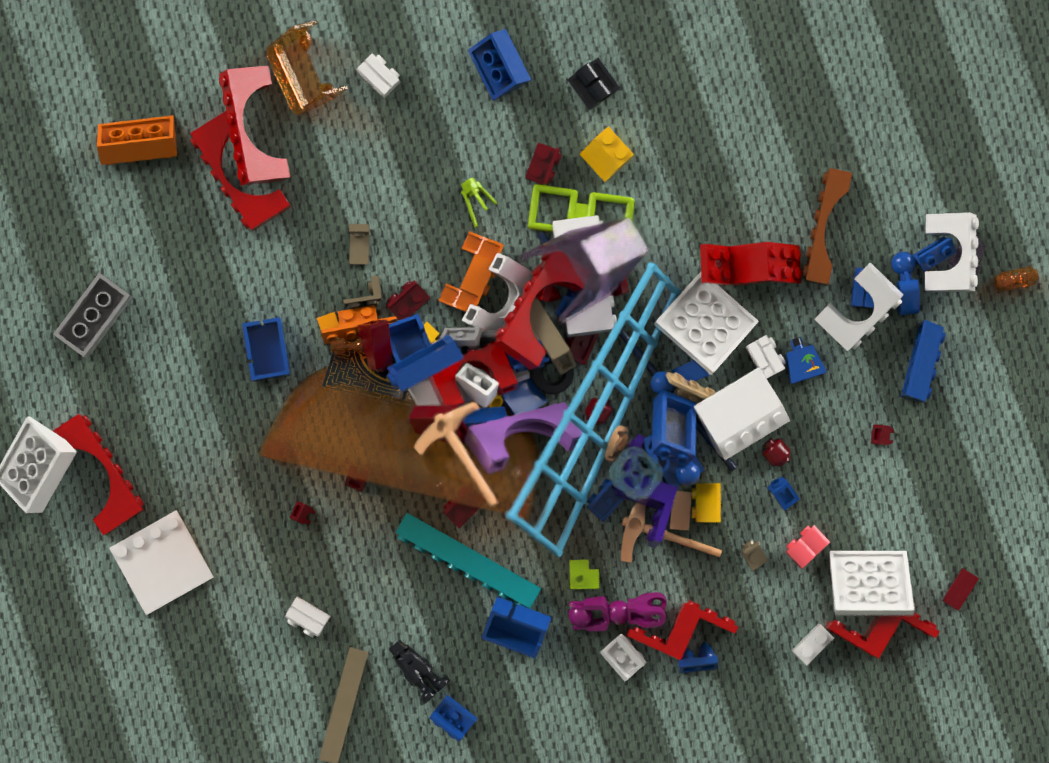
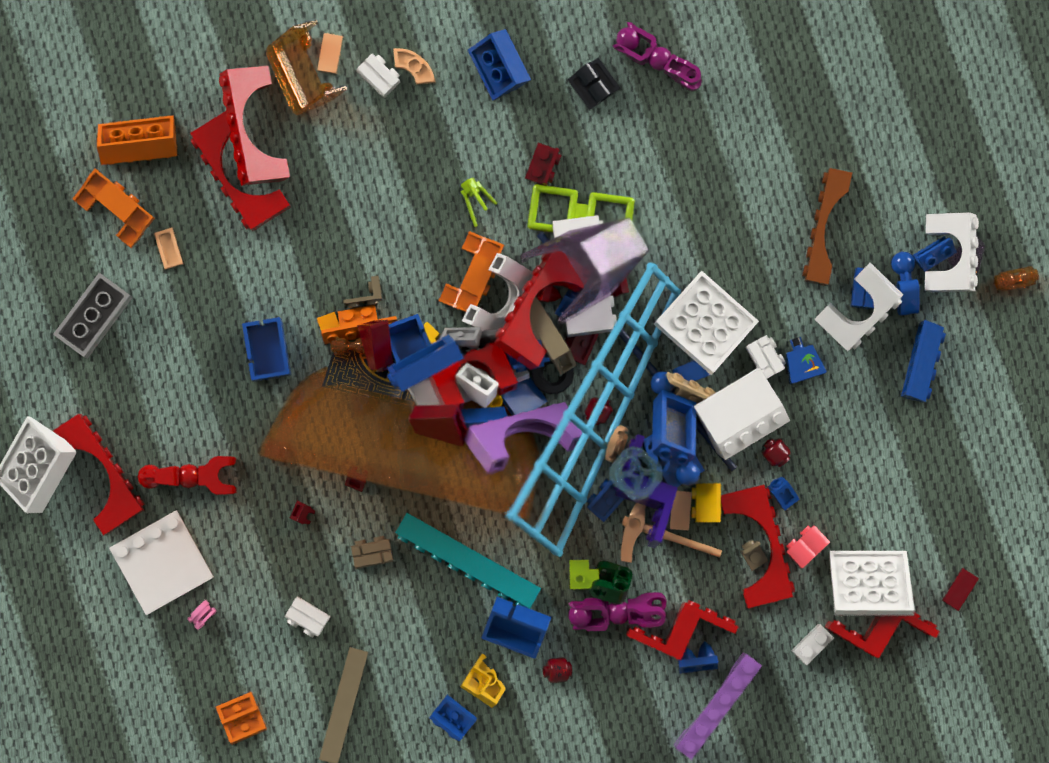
(125, 207): none -> orange bracket
(168, 248): none -> light nougat tile
(189, 475): none -> red piece
(200, 612): none -> bright pink wheel
(233, 718): none -> orange slope
(330, 53): none -> light nougat tile
(359, 244): dark tan bracket -> none
(372, 553): none -> dark tan brick
(407, 301): dark red bracket -> none
(415, 65): none -> light nougat tile
(416, 668): black piece -> none
(444, 427): light nougat piece -> none
(459, 512): dark red bracket -> none
(489, 687): none -> yellow slope
(557, 670): none -> dark red head
(606, 154): yellow slope -> none
(613, 582): none -> dark green piece
(623, 657): white bracket -> none
(658, 57): none -> magenta piece
(735, 683): none -> medium lavender arch
(750, 264): red bracket -> none
(774, 583): none -> red arch
(881, 435): dark red tile -> none

